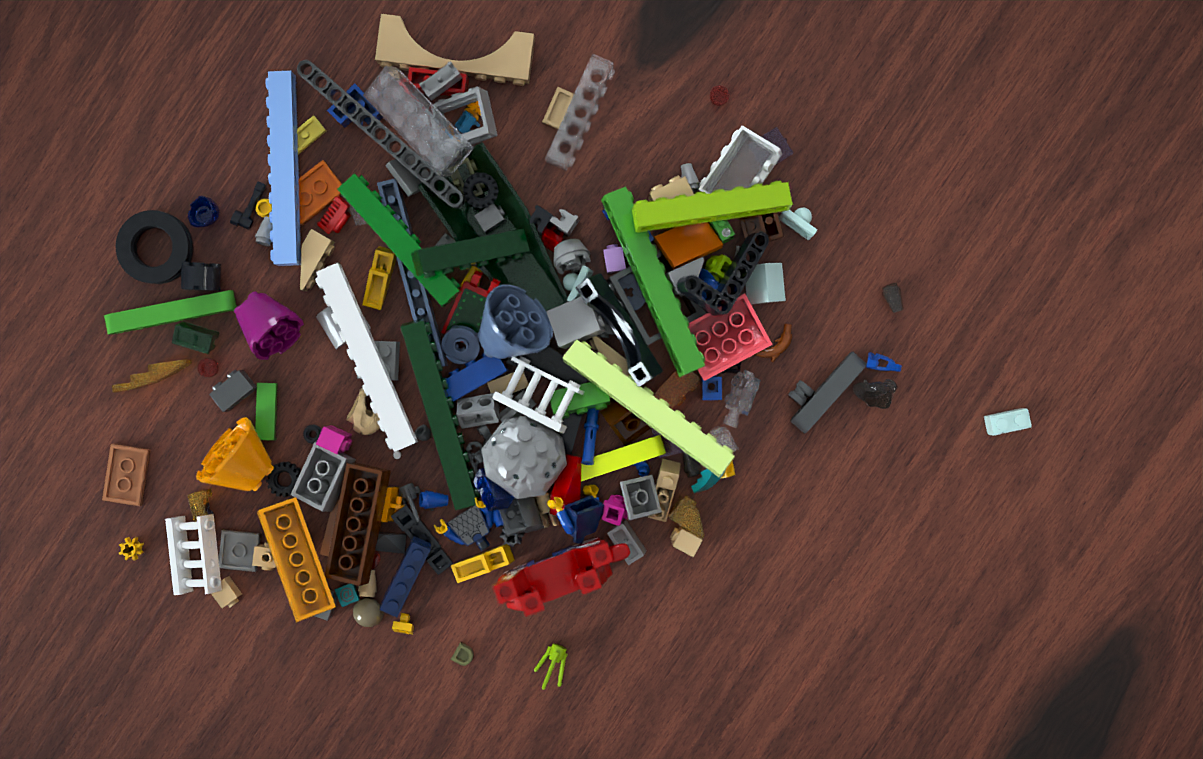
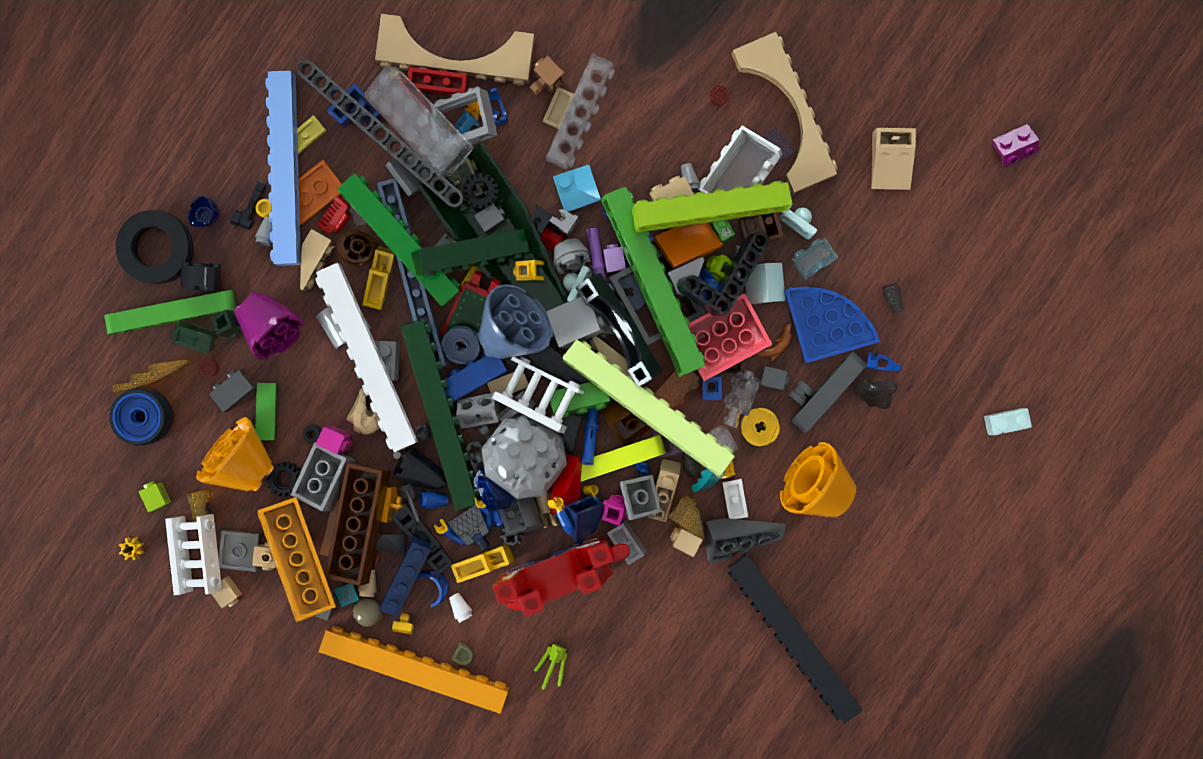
(126, 419): none -> blue wheel
(126, 474): nougat tile -> none
(154, 496): none -> lime brick
(226, 324): none -> brick
(356, 248): none -> reddish brown cone
(414, 669): none -> light orange brick
(418, 470): none -> black cone
(440, 582): none -> blue helmet
(441, 81): light grey hinge -> none
(460, 608): none -> white cone
(495, 96): none -> blue helmet
(527, 270): none -> yellow window
(548, 76): none -> medium nougat brick
(576, 188): none -> medium azure plate
(596, 253): none -> medium lavender pin
(731, 536): none -> dark grey wedge
(735, 499): none -> white plate
(767, 59): none -> tan arch
(769, 421): none -> yellow plate
(774, 378): none -> dark grey brick
(794, 637): none -> black brick
(815, 258): none -> clear light blue window
(818, 483): none -> light orange cone
(827, 323): none -> blue plate
(893, 158): none -> tan slope
(1016, 145): none -> magenta bracket

